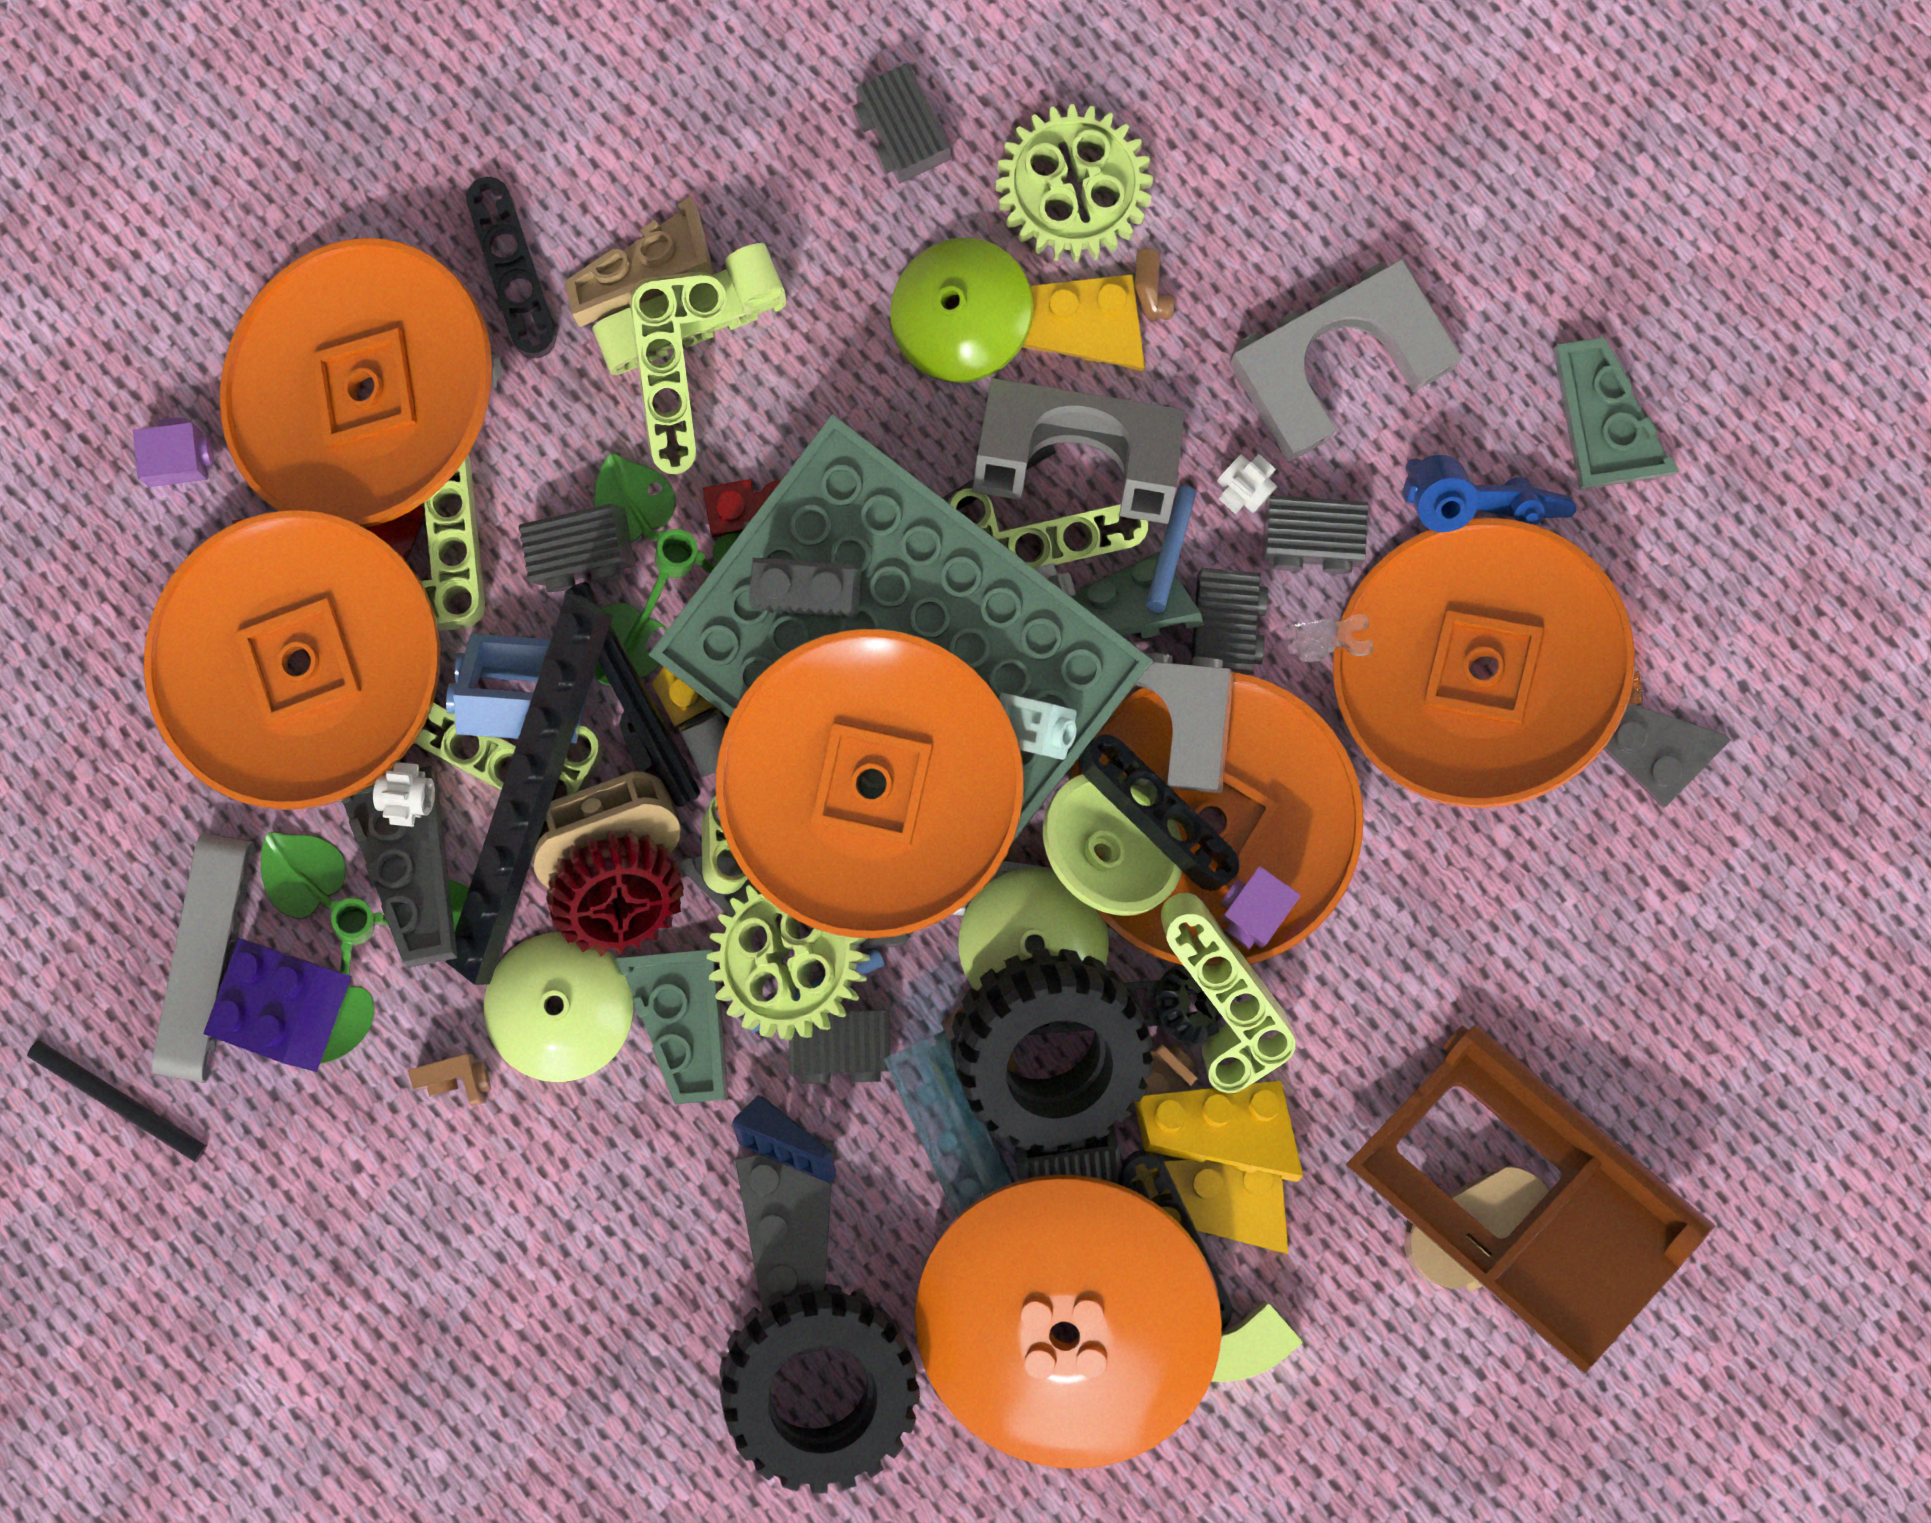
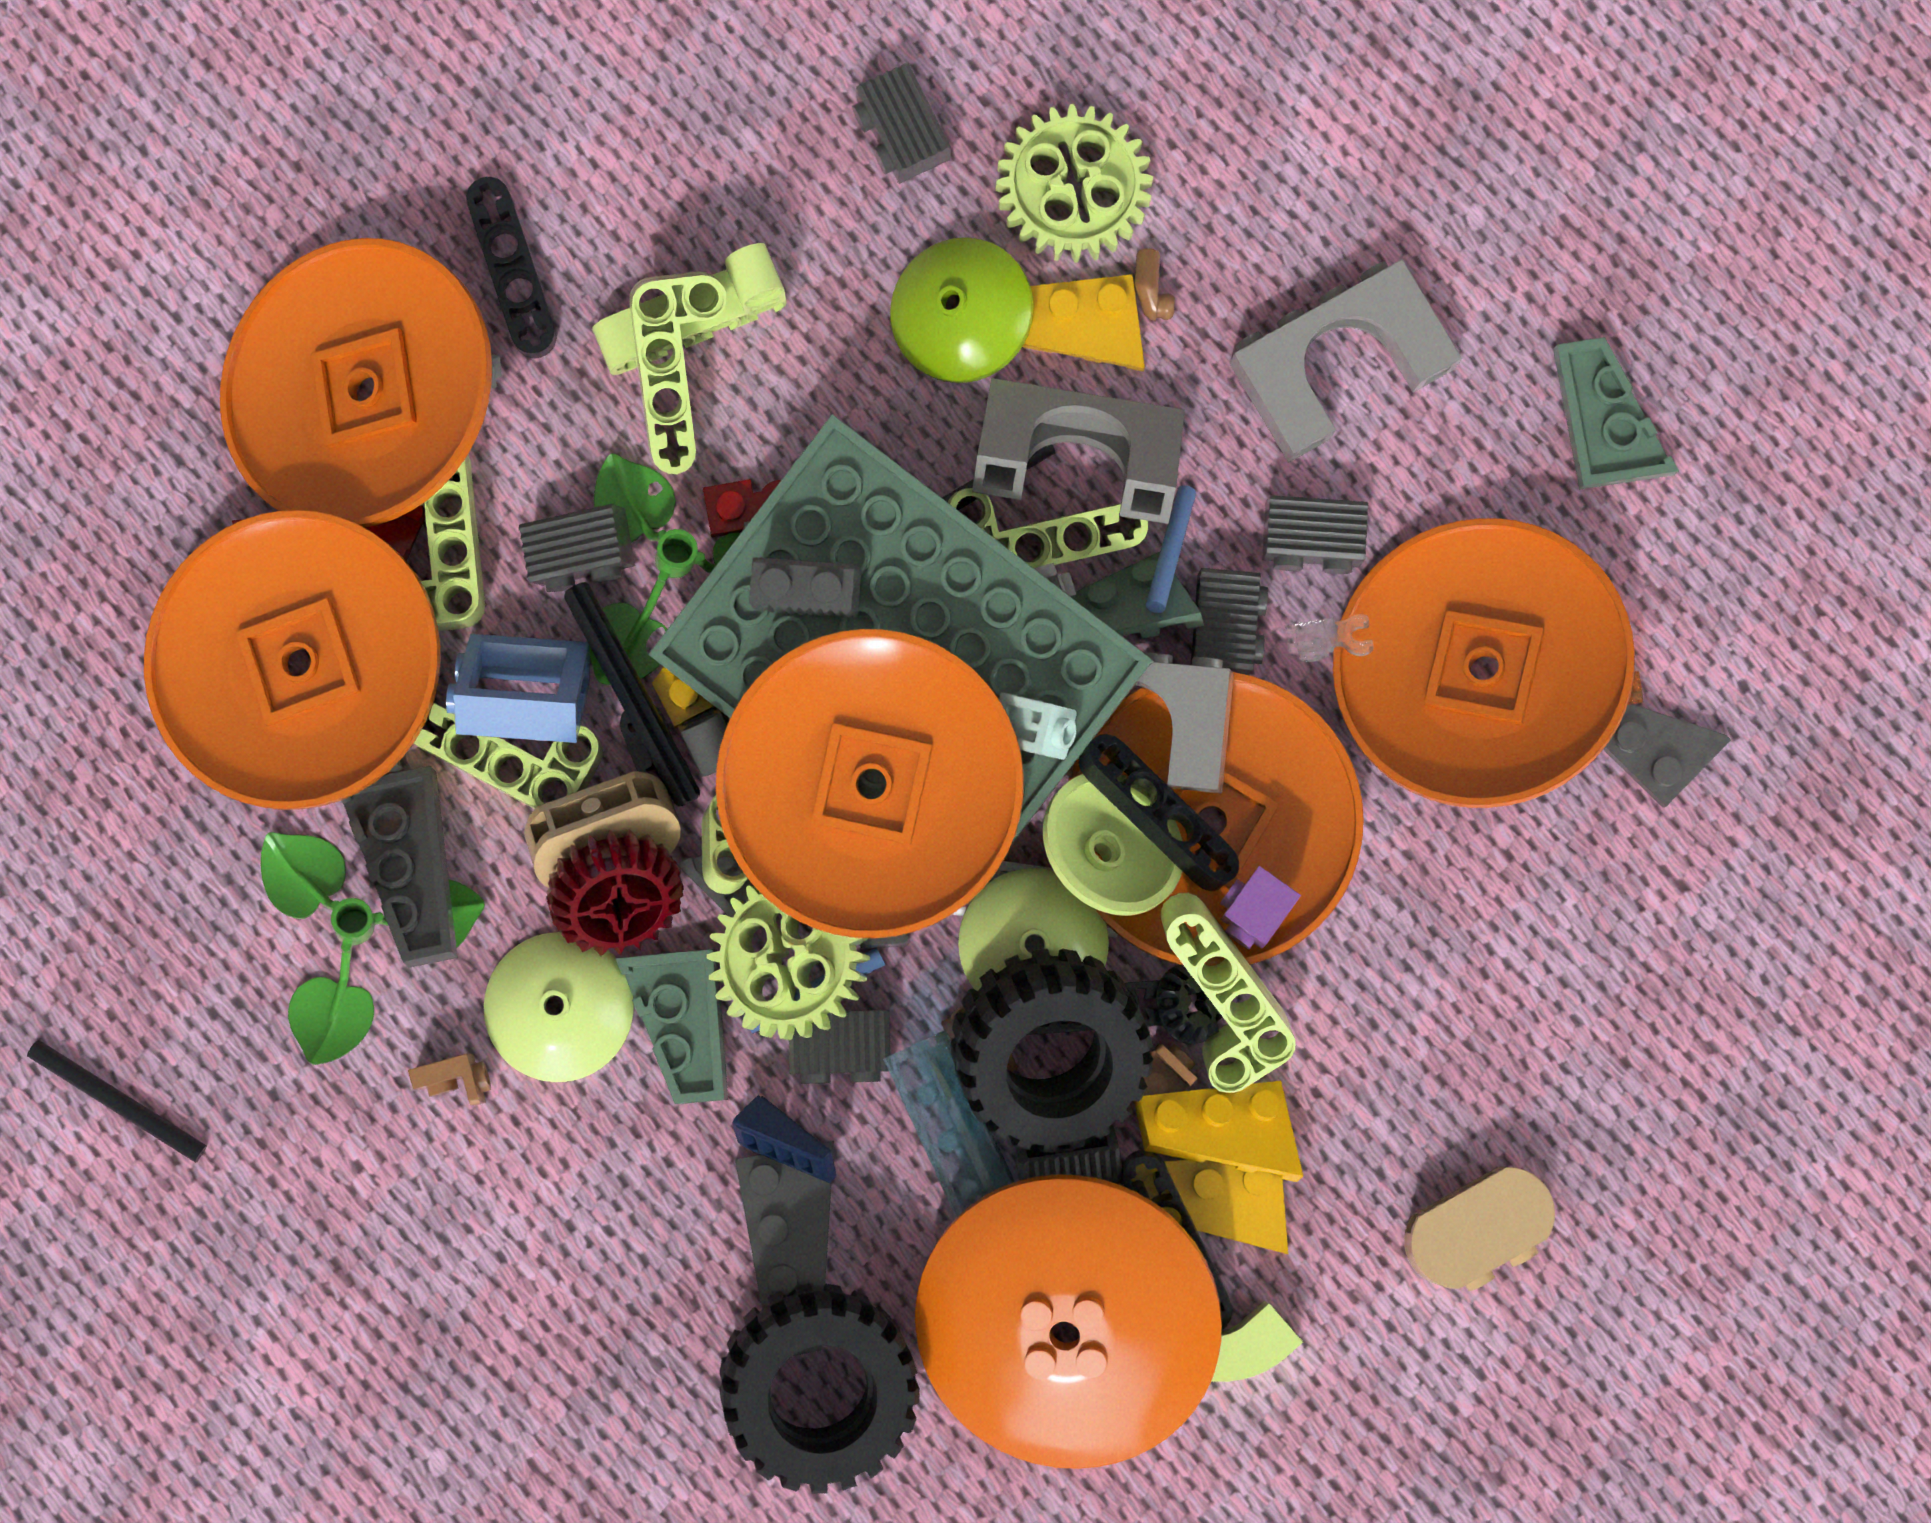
(172, 453): medium lavender brick -> none
(201, 955): light grey beam -> none
(277, 1005): dark purple brick -> none
(404, 794): white gear -> none
(529, 787): black plate -> none
(664, 250): tan wing -> none
(1247, 483): white gear -> none
(1449, 499): blue piece -> none
(1592, 1243): dark orange piece -> none

